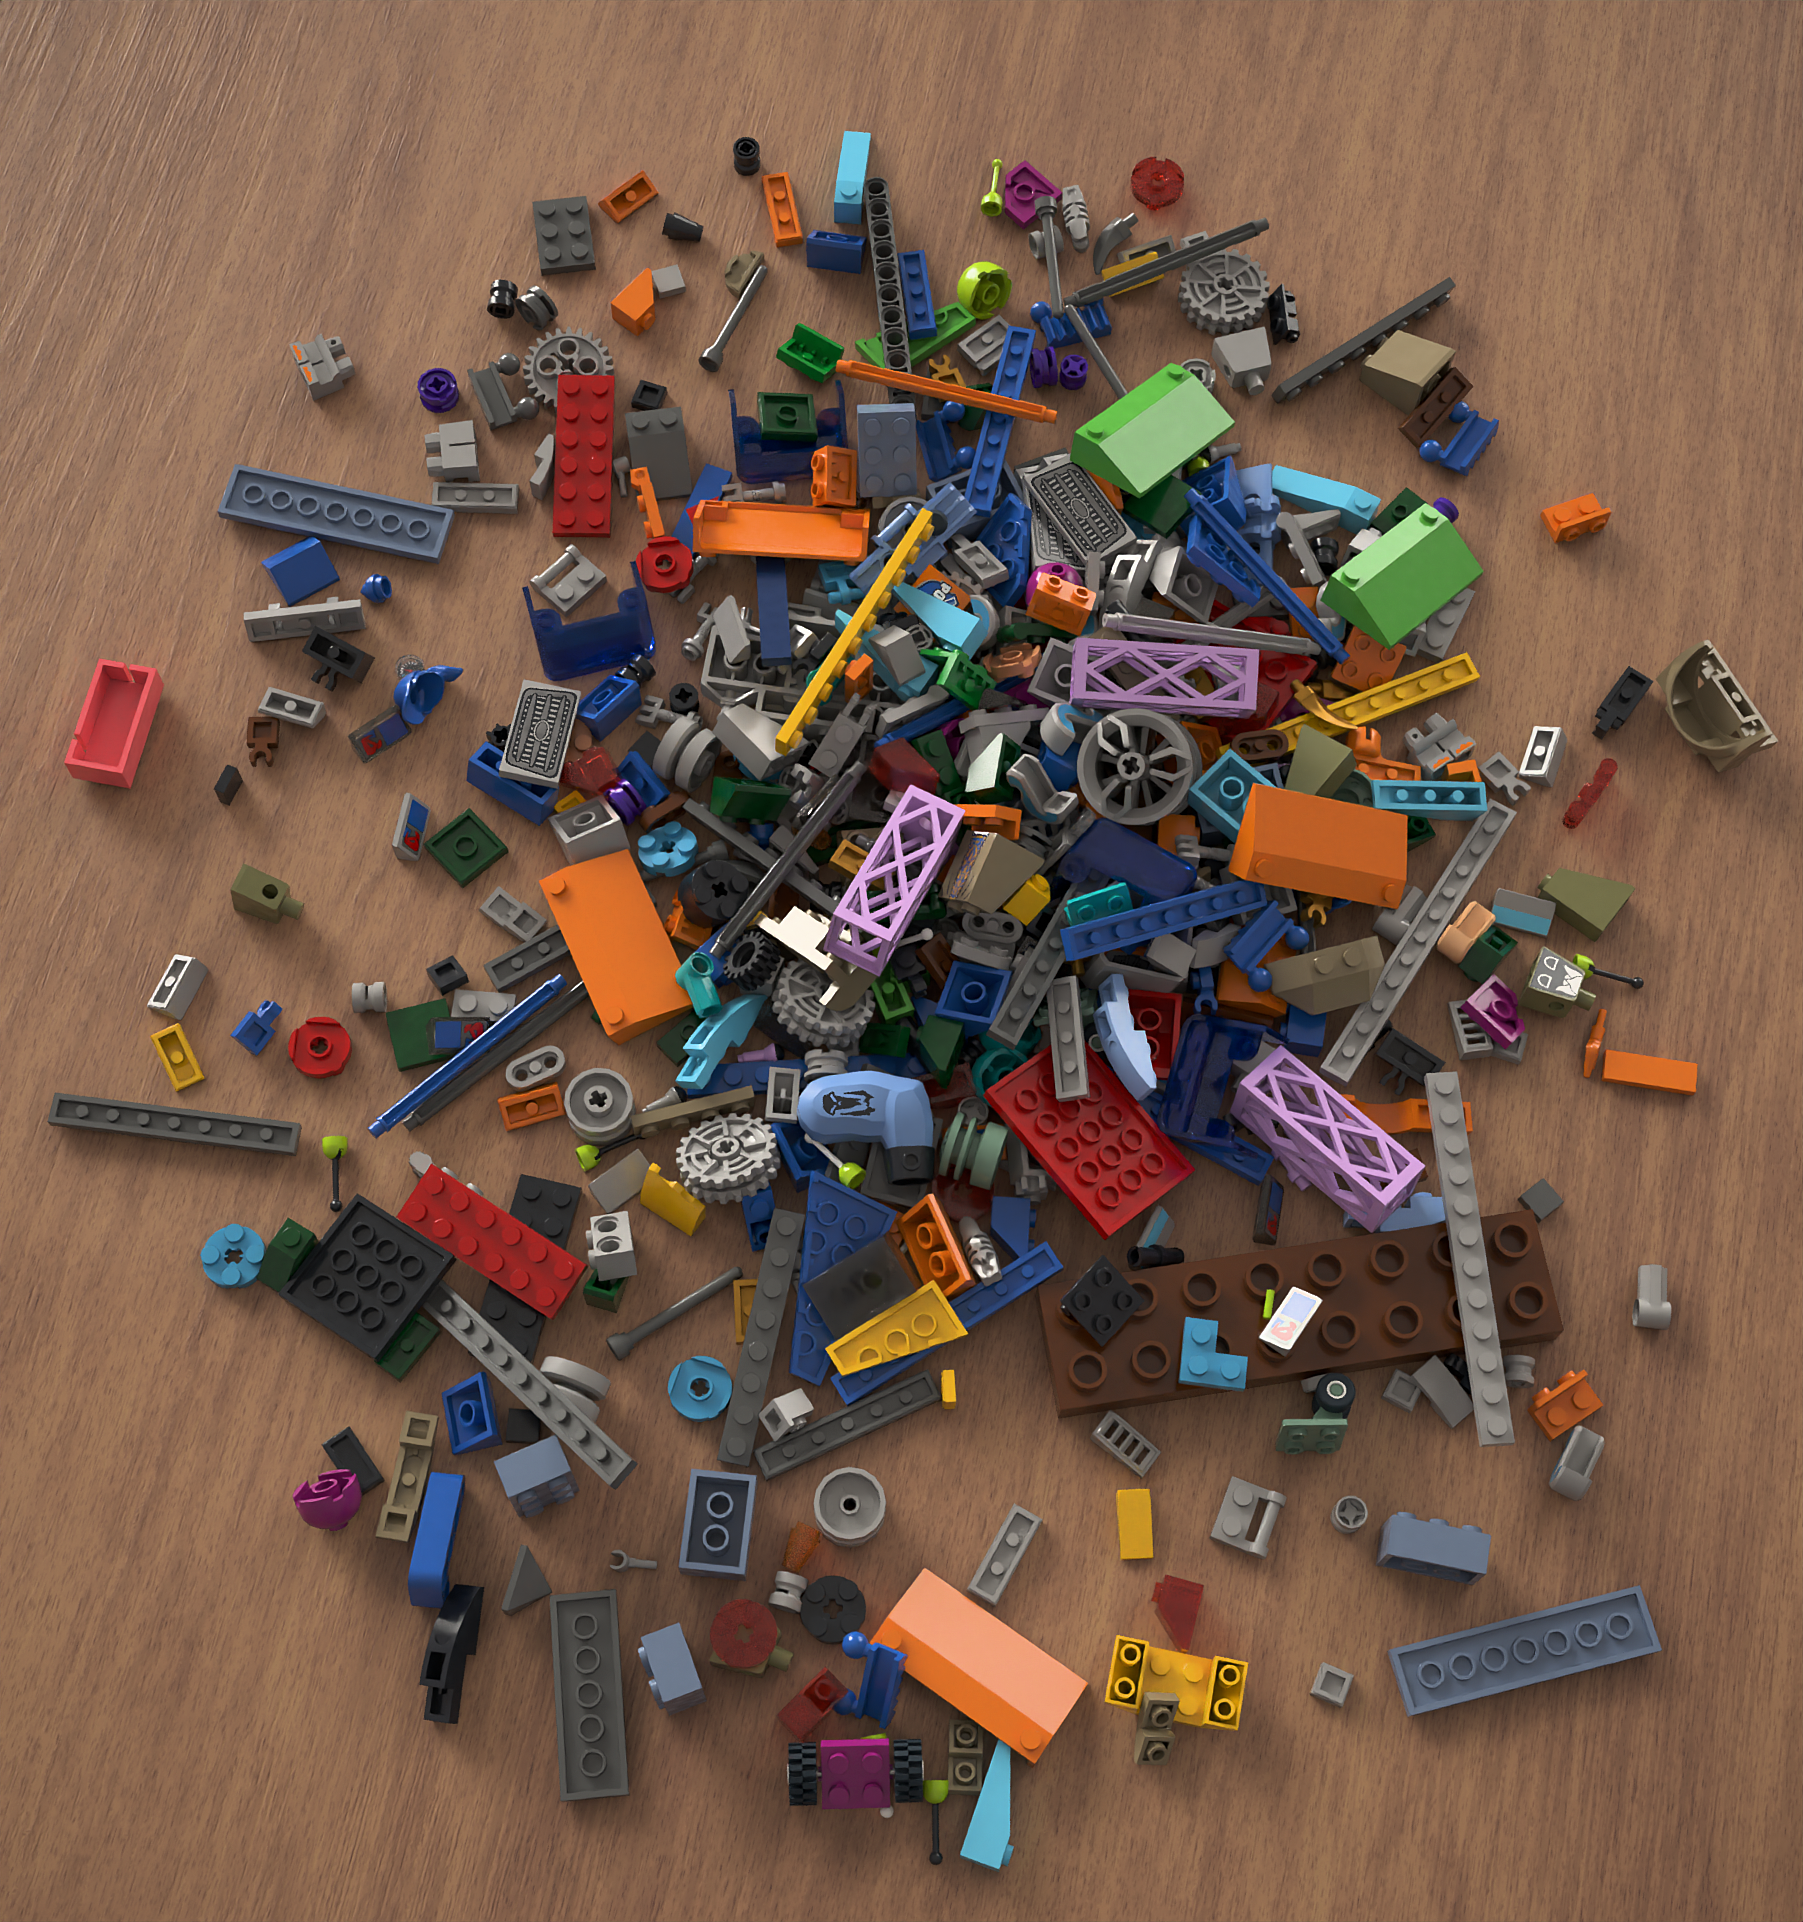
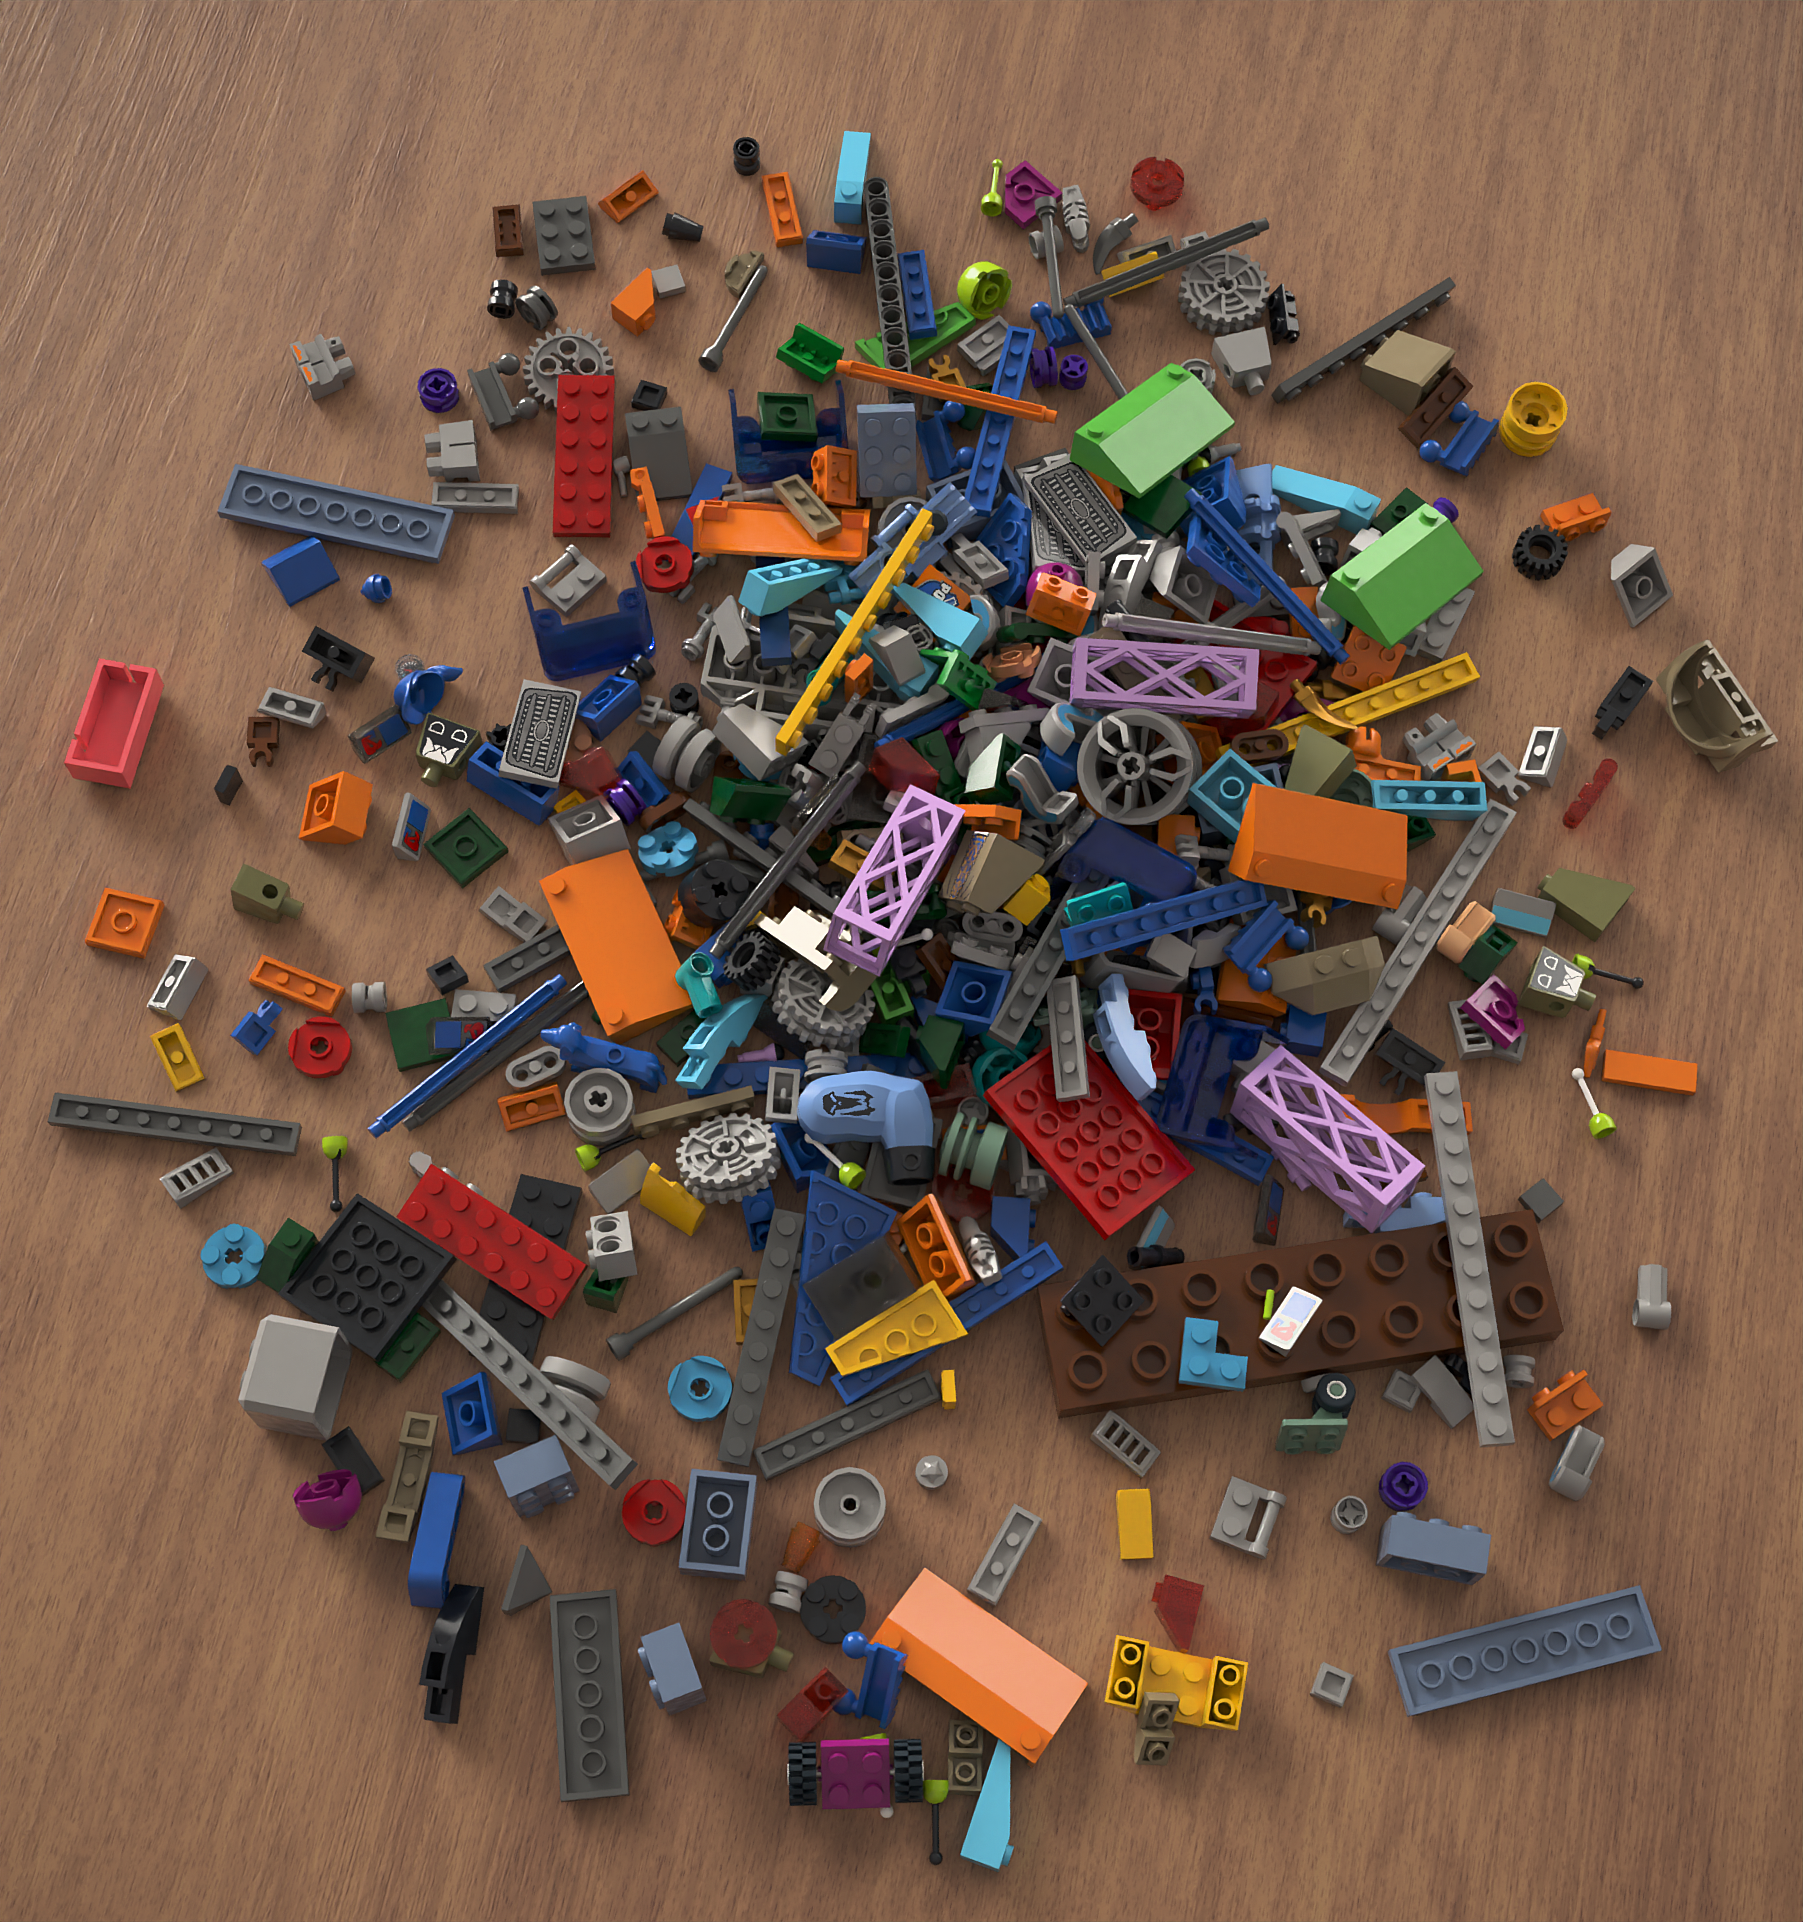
(124, 923): none -> orange tile
(181, 1173): none -> light grey slope
(295, 1376): none -> light grey plate
(297, 985): none -> orange tile
(301, 620): light grey hinge -> none
(336, 809): none -> orange slope
(445, 748): none -> torso
(508, 231): none -> reddish brown plate
(545, 466): light grey slope -> none
(591, 1053): none -> blue animal
(631, 1562): light grey hand -> none
(656, 1493): none -> red plate
(674, 1096): light grey piece -> none
(779, 585): none -> medium azure slope
(786, 1413): light grey brick -> none
(807, 507): none -> dark tan plate
(931, 1472): none -> light grey tile
(1403, 1486): none -> dark purple wheel
(1533, 419): none -> yellow wheel
(1544, 539): none -> black tyre
(1601, 1124): none -> hinge
(1639, 582): none -> light grey slope

